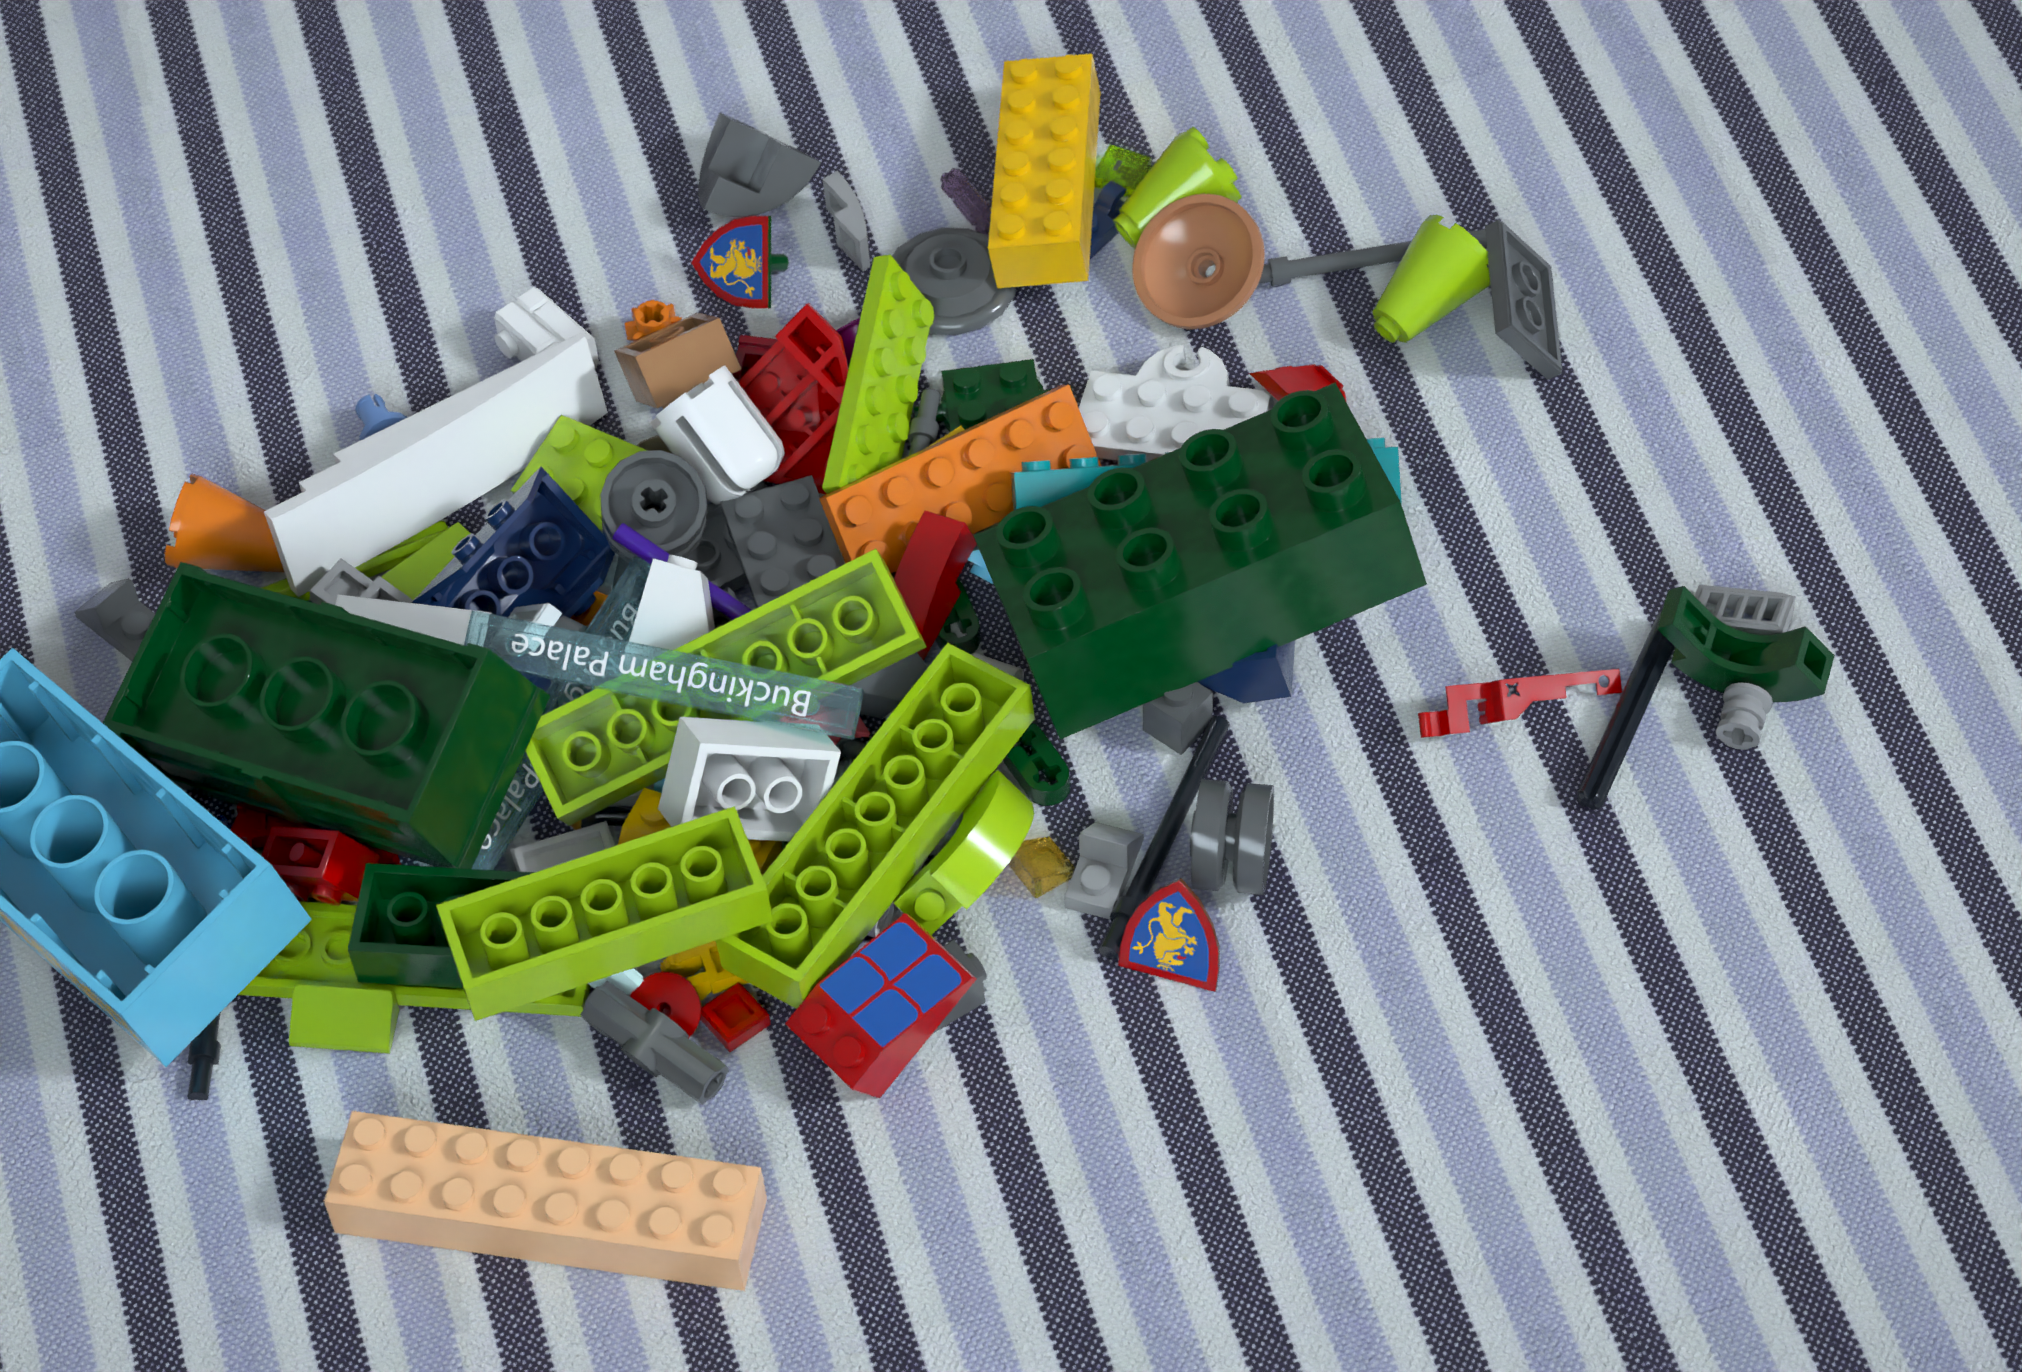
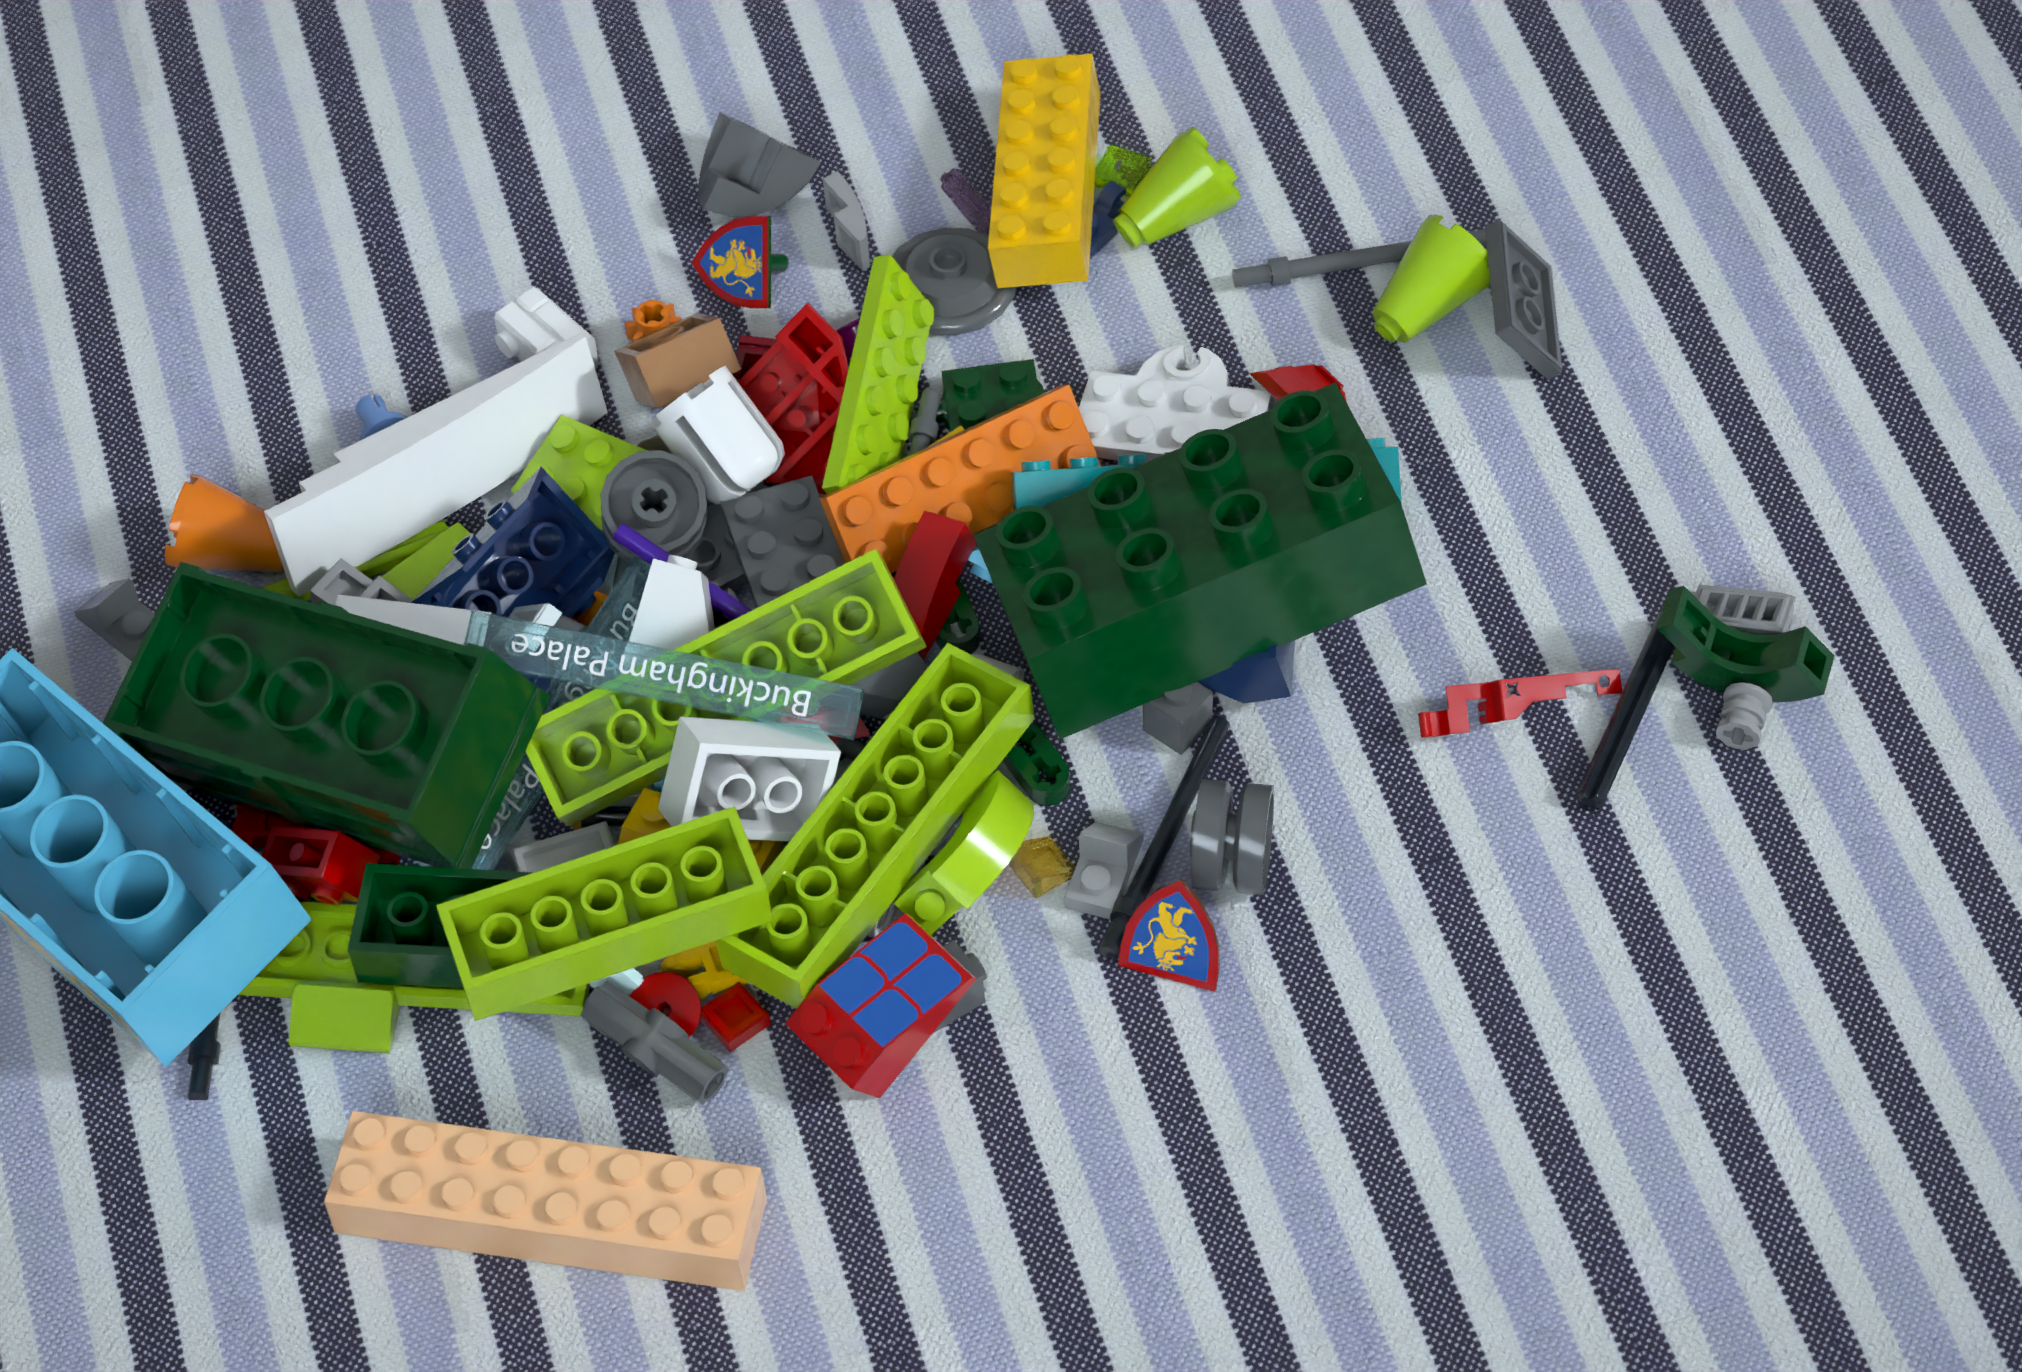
(1181, 247): nougat dish -> none

